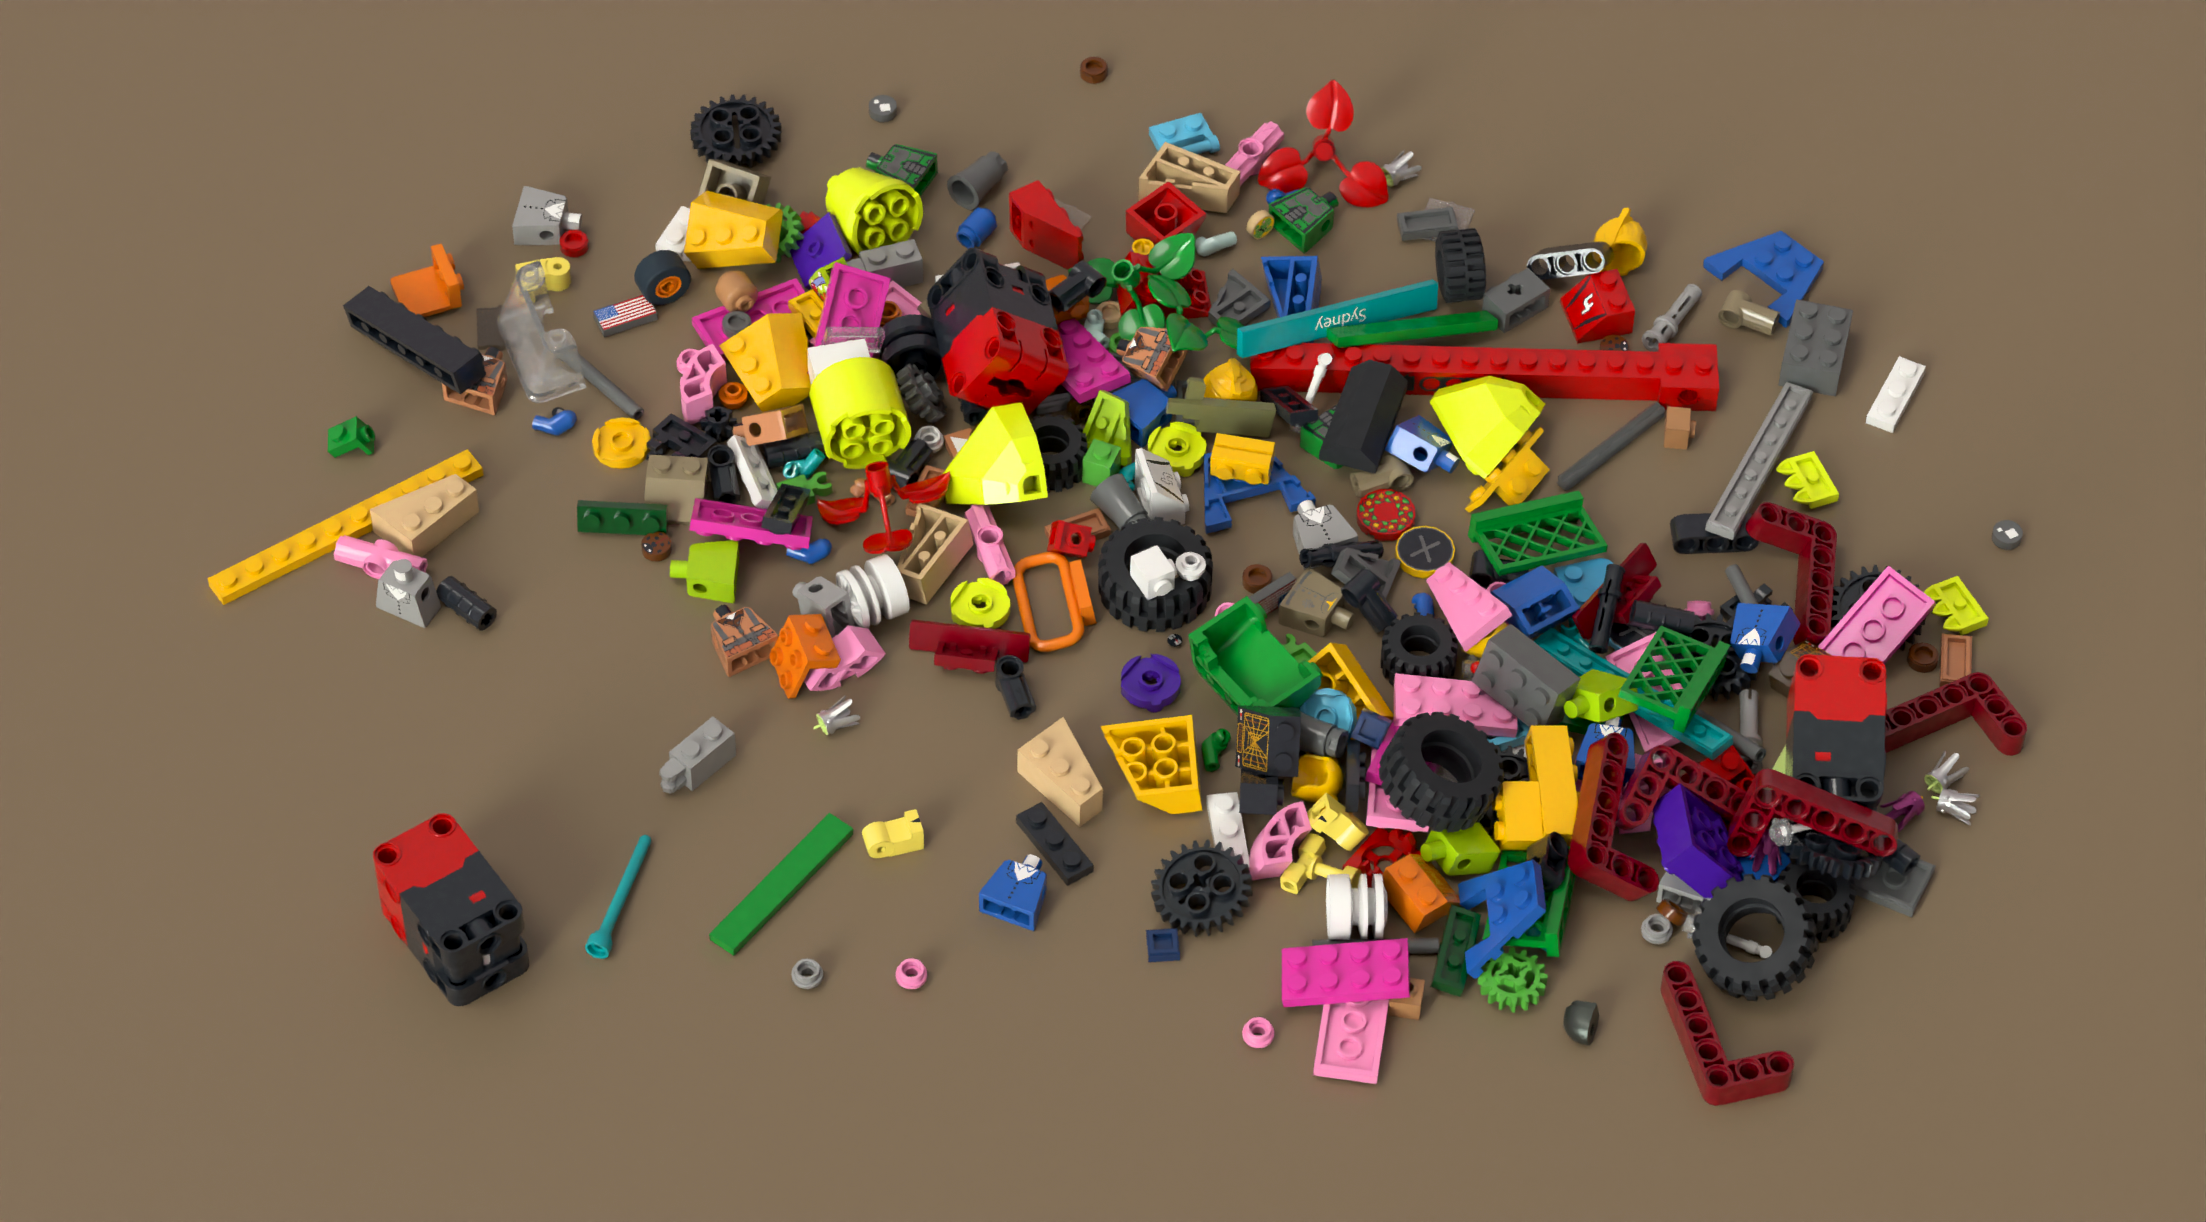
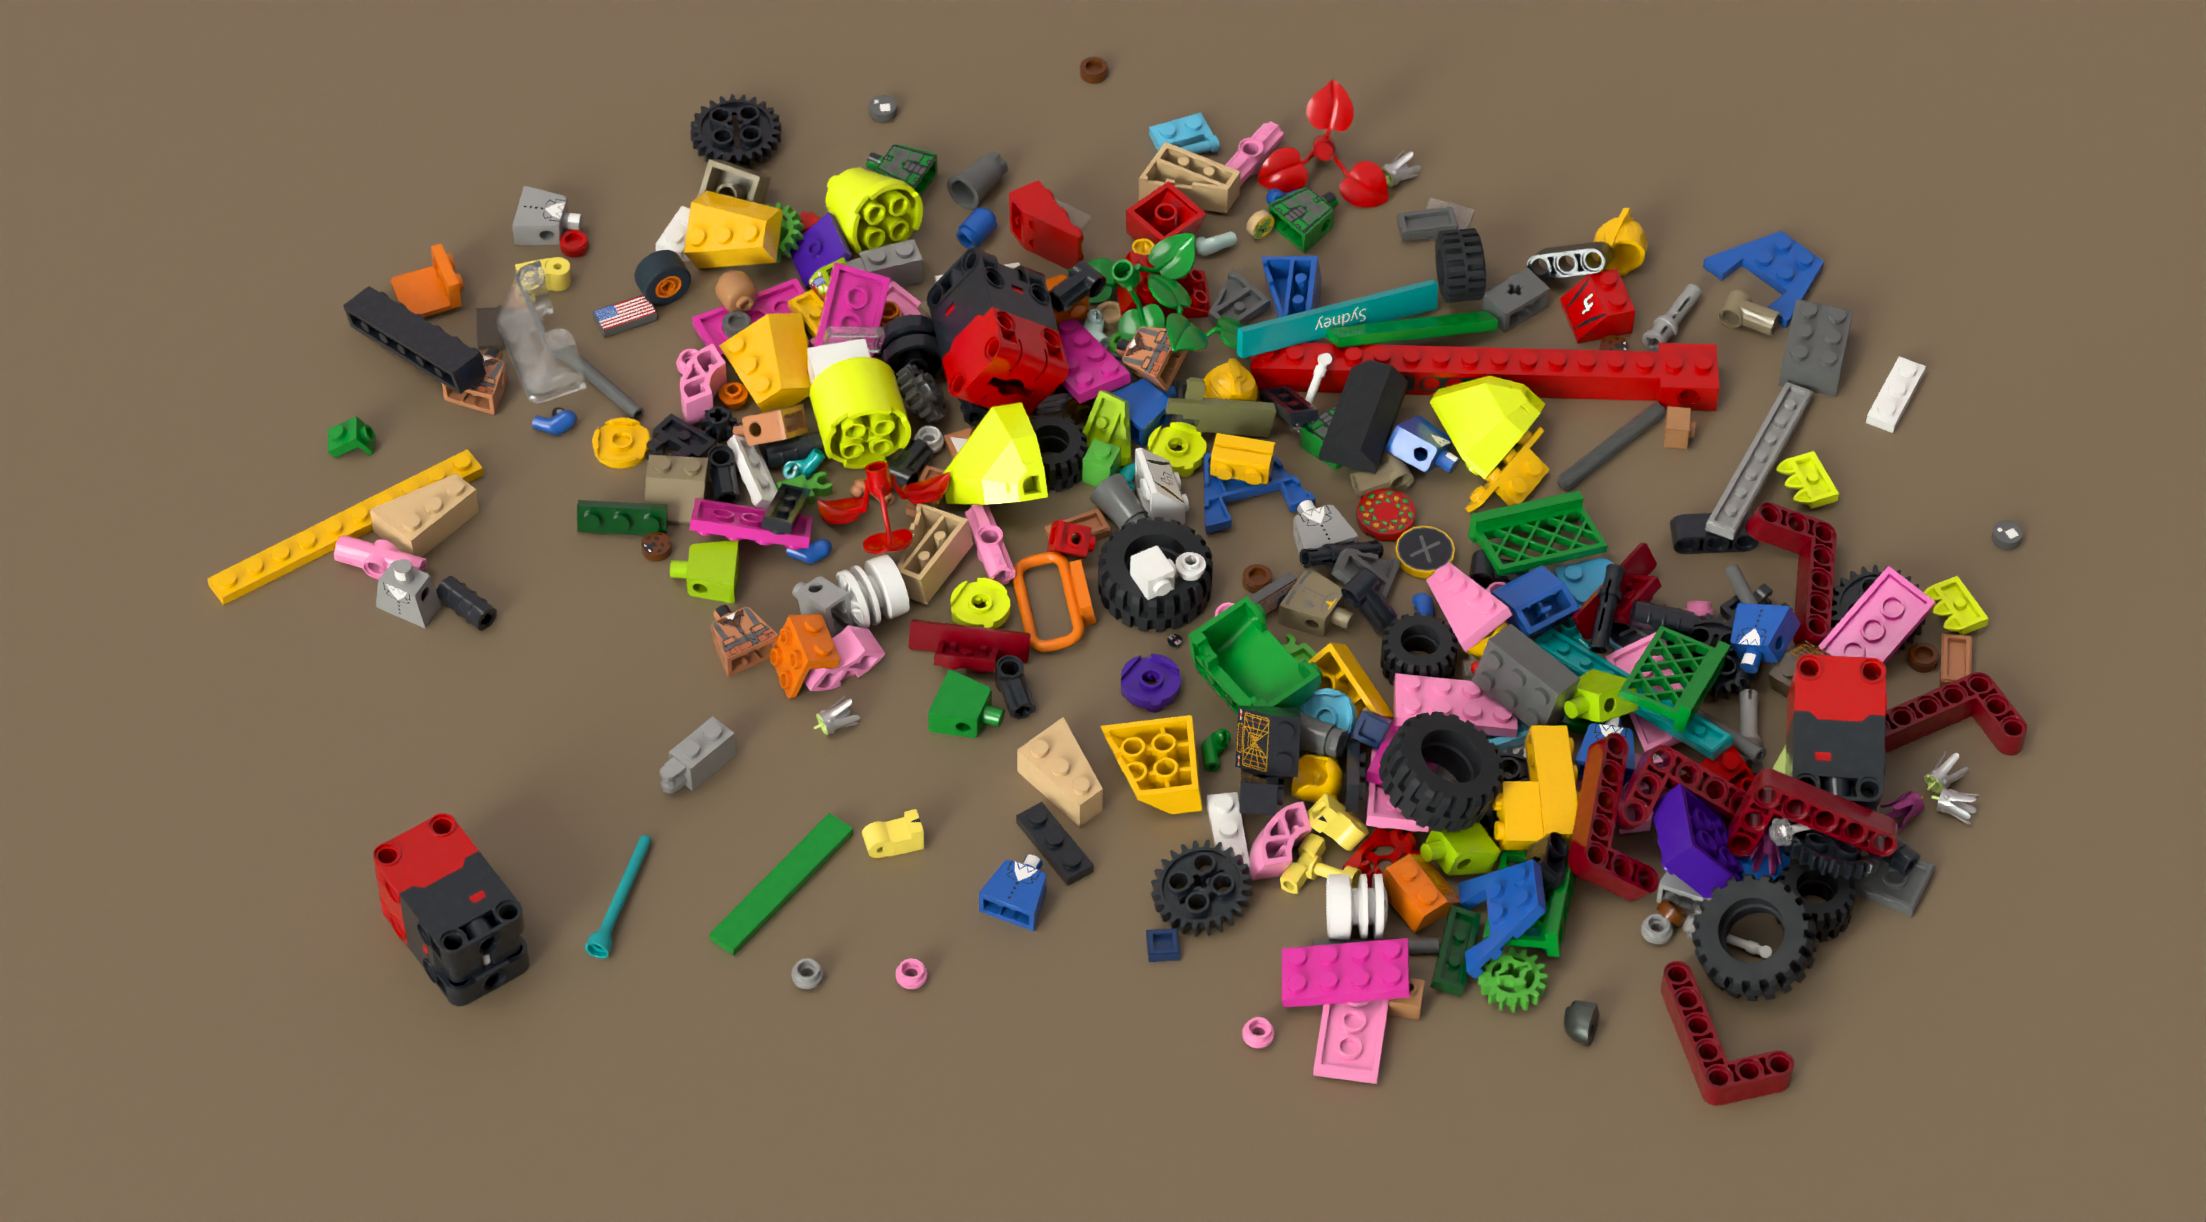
(962, 707): none -> green torso

